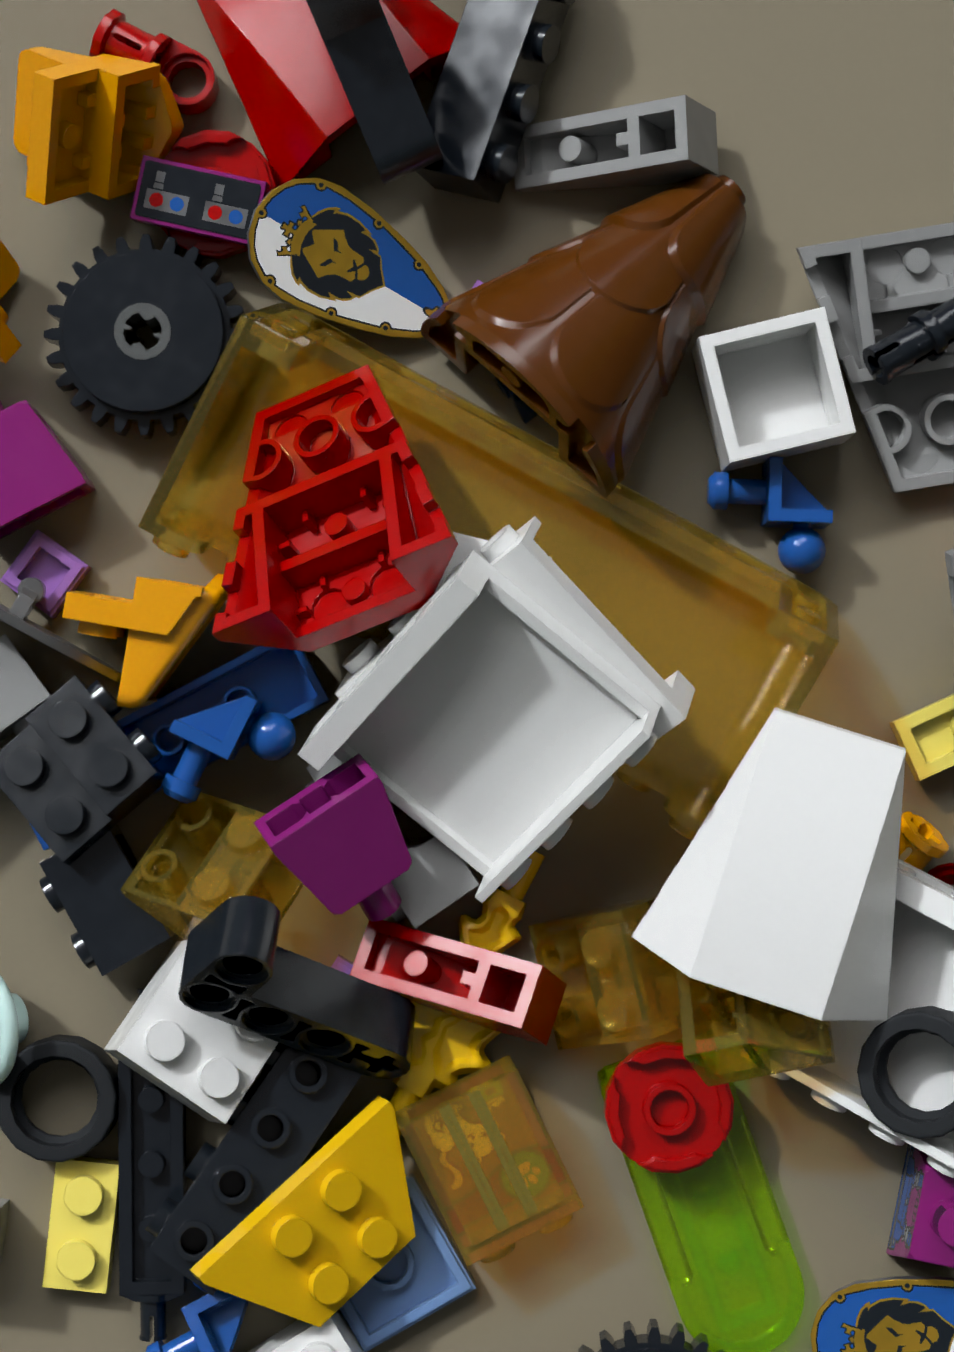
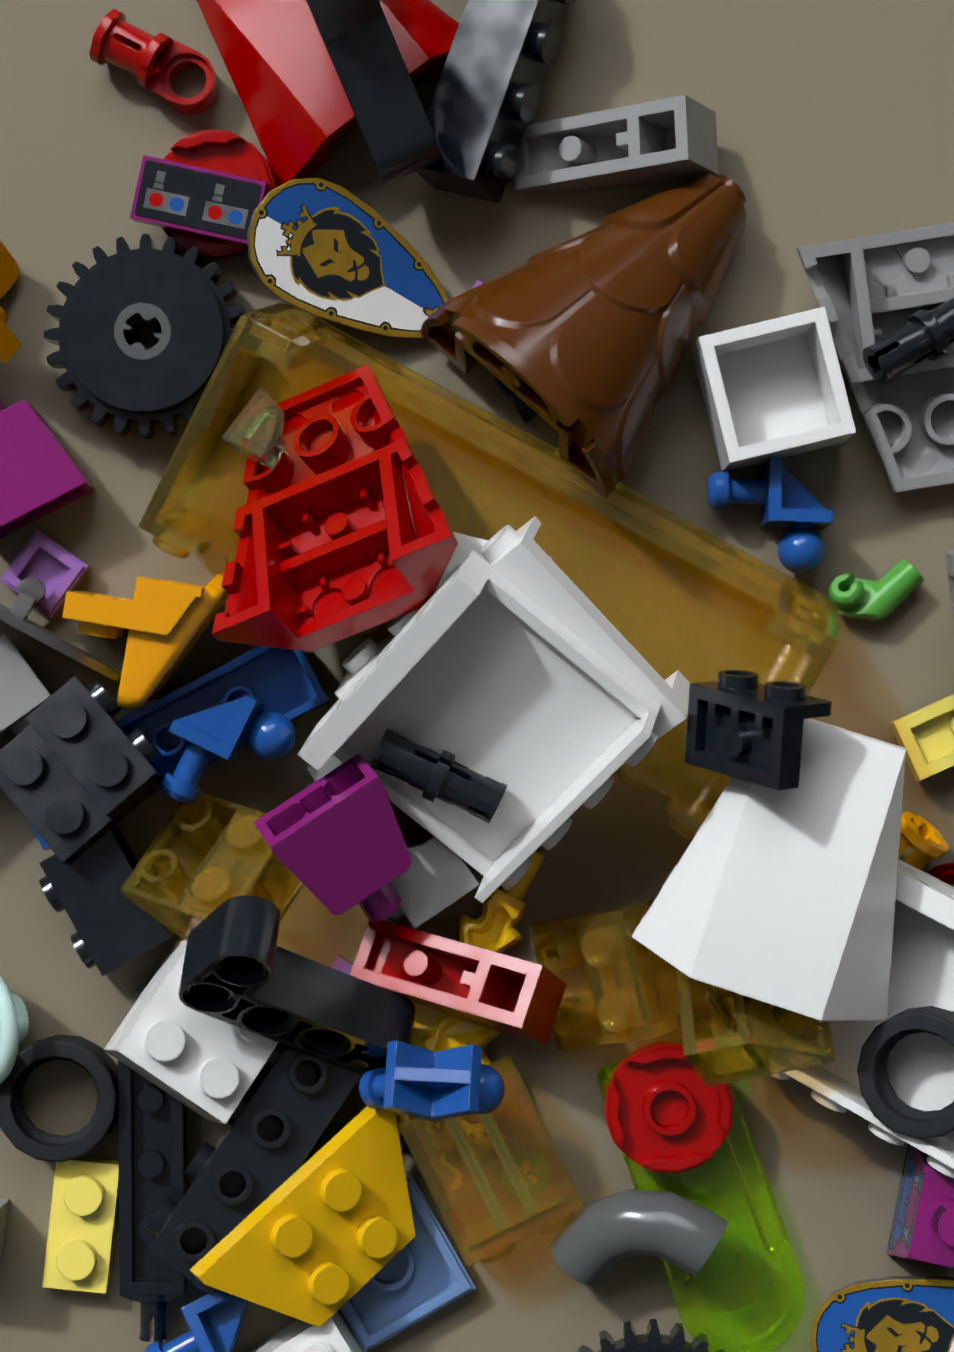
(90, 122): light orange piece -> none
(258, 430): none -> clear light blue tile
(433, 1083): none -> blue piece
(438, 775): none -> black pin
(633, 1226): none -> dark grey cylinder
(750, 727): none -> black bracket
(873, 598): none -> bright green arm

